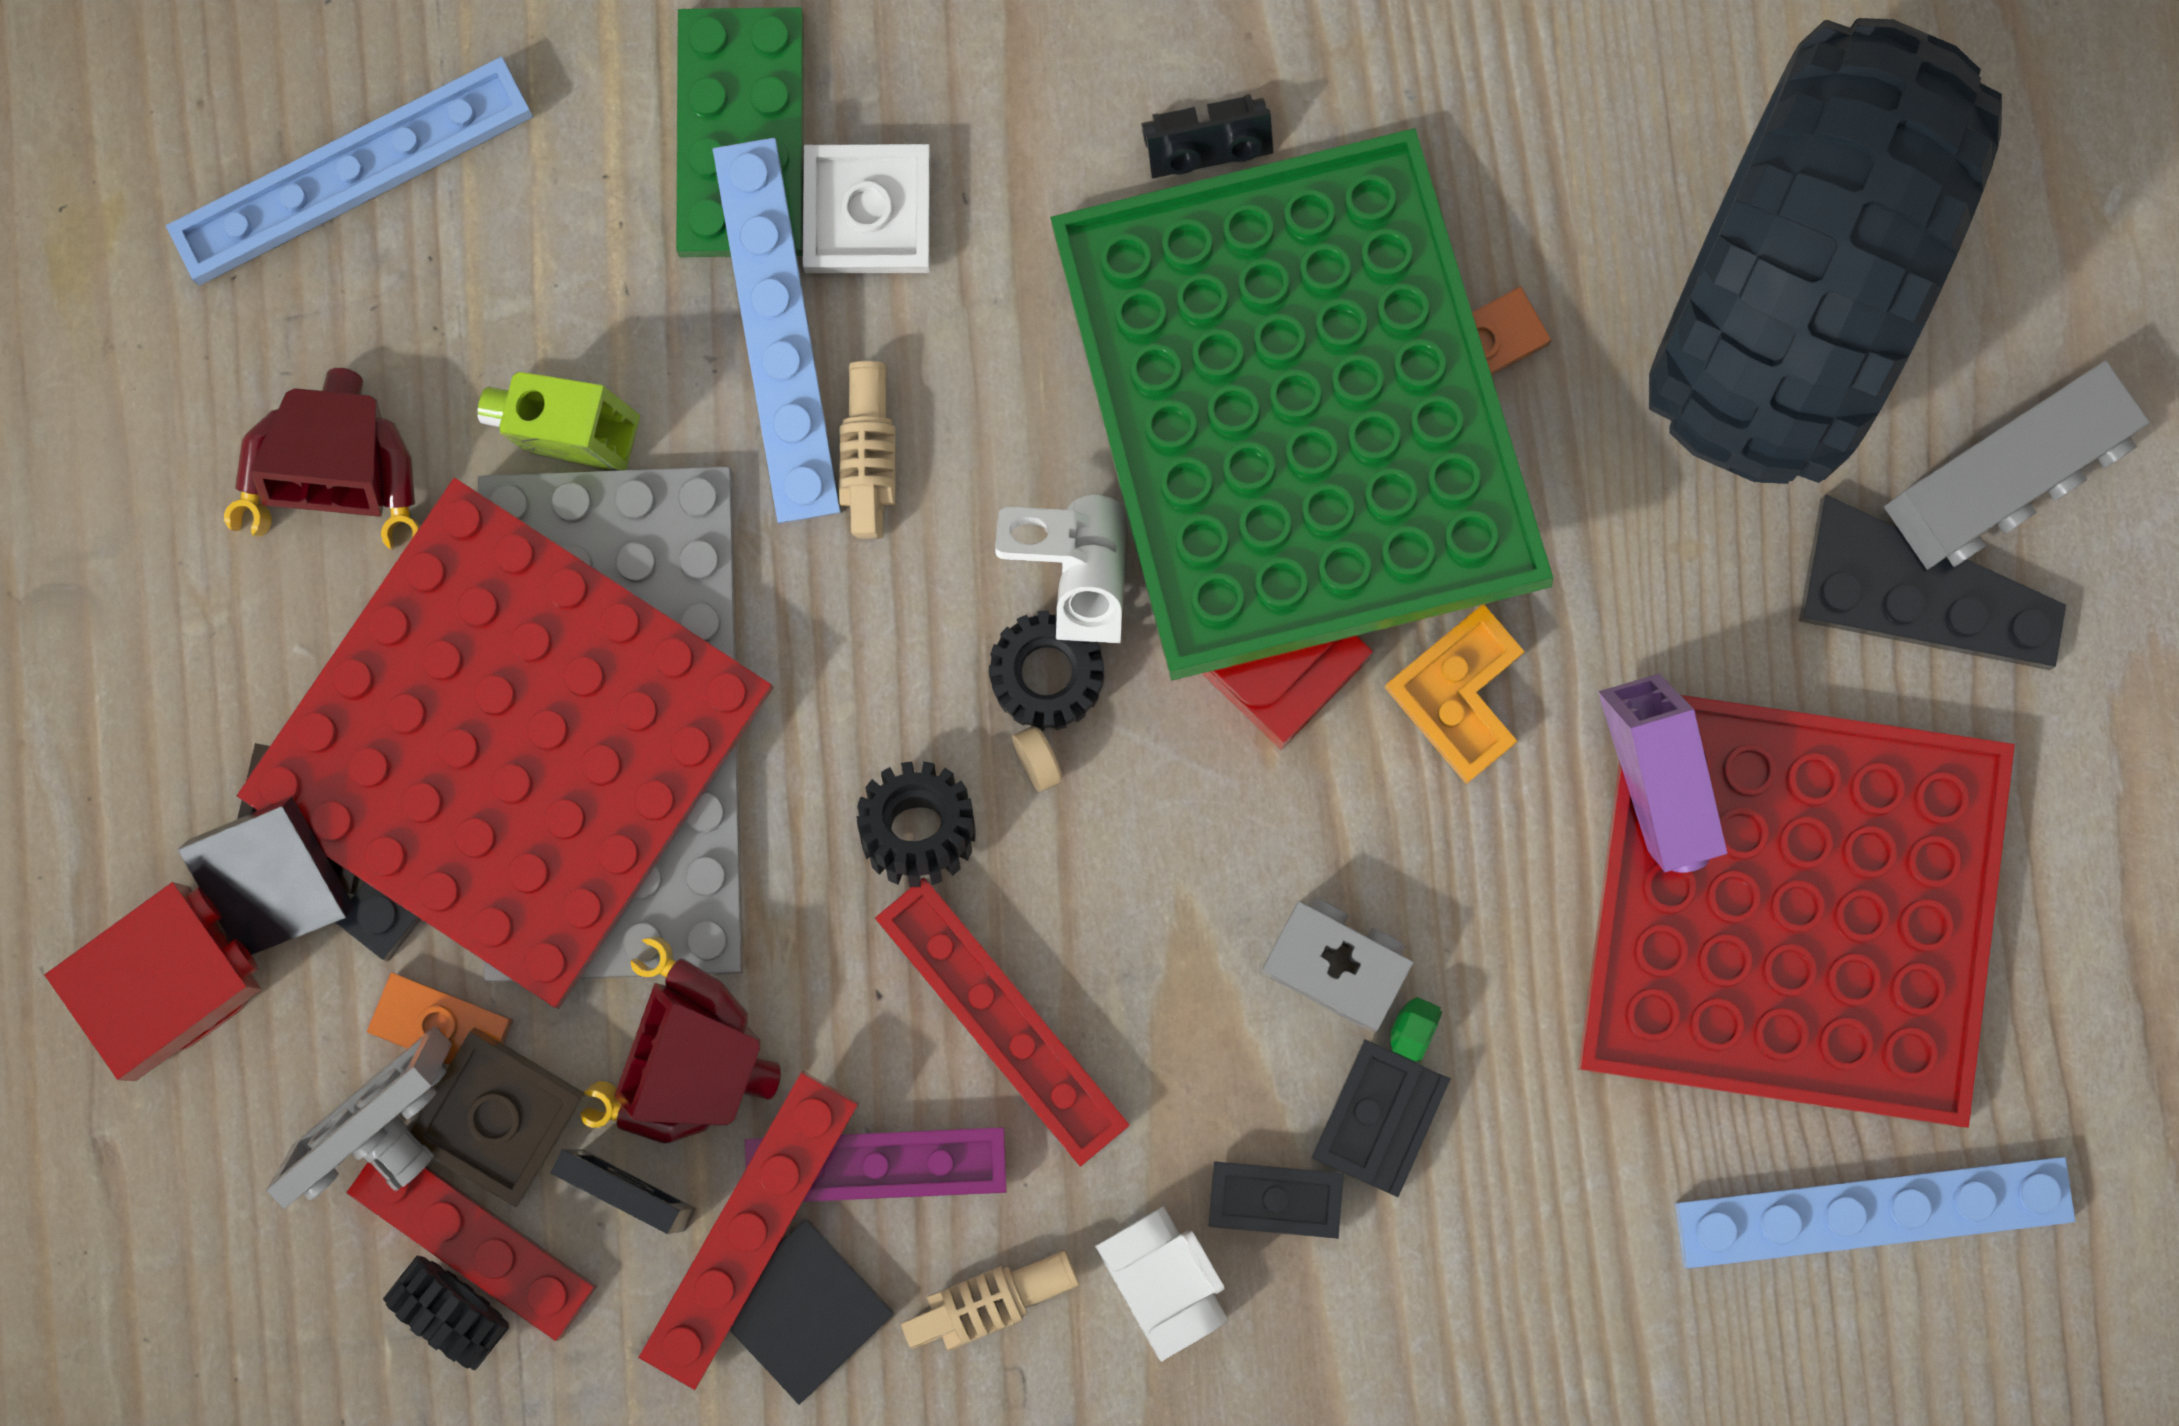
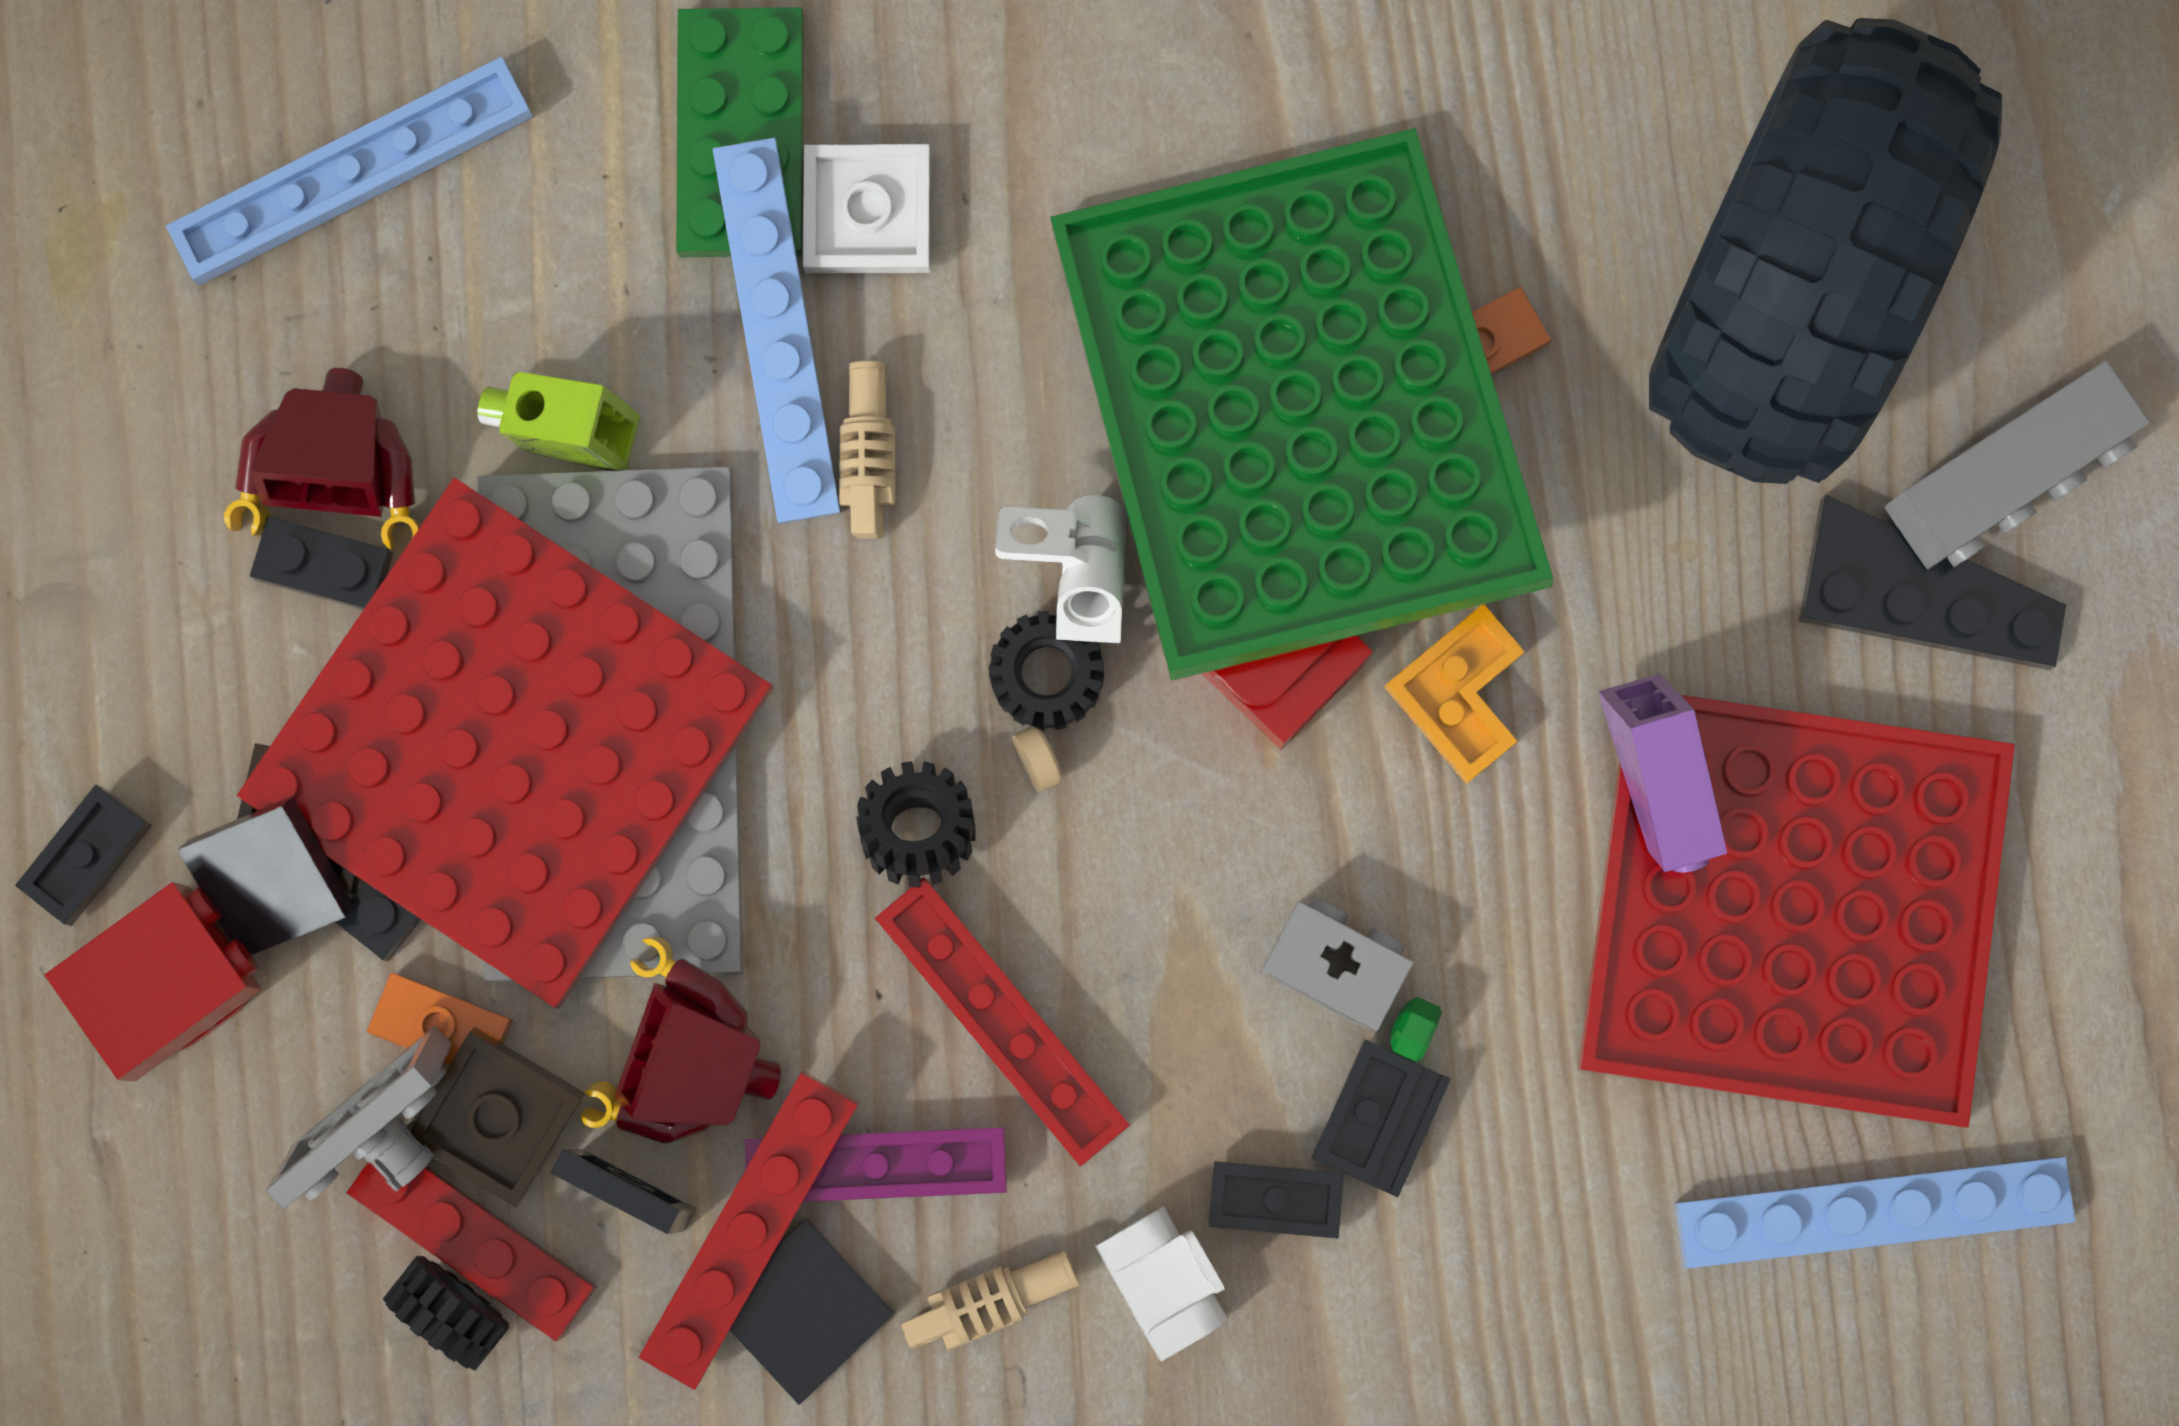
(83, 855): none -> black plate
(319, 563): none -> black plate
(1236, 133): black hinge -> none

